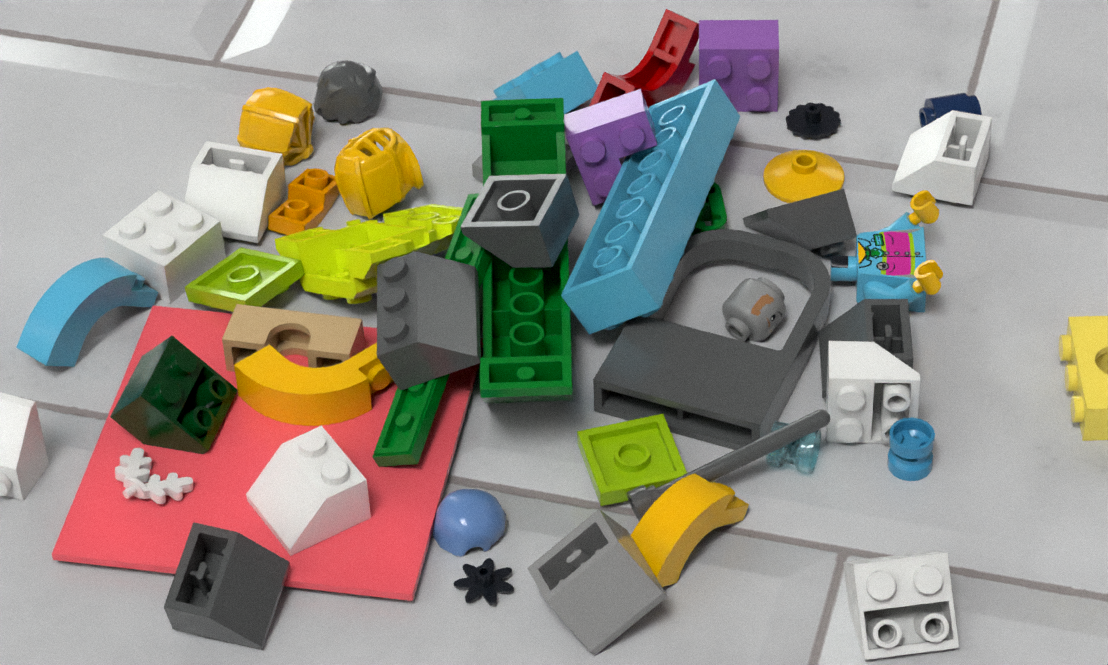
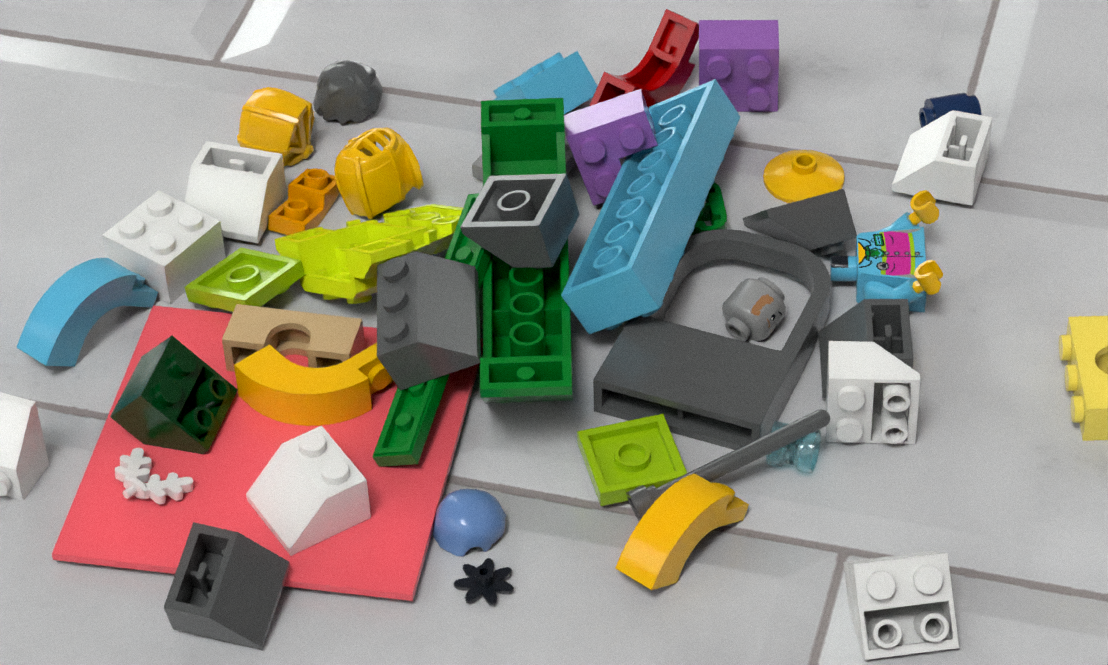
(597, 581): light grey slope -> none
(813, 120): black piece -> none
(911, 449): dark azure wheel -> none

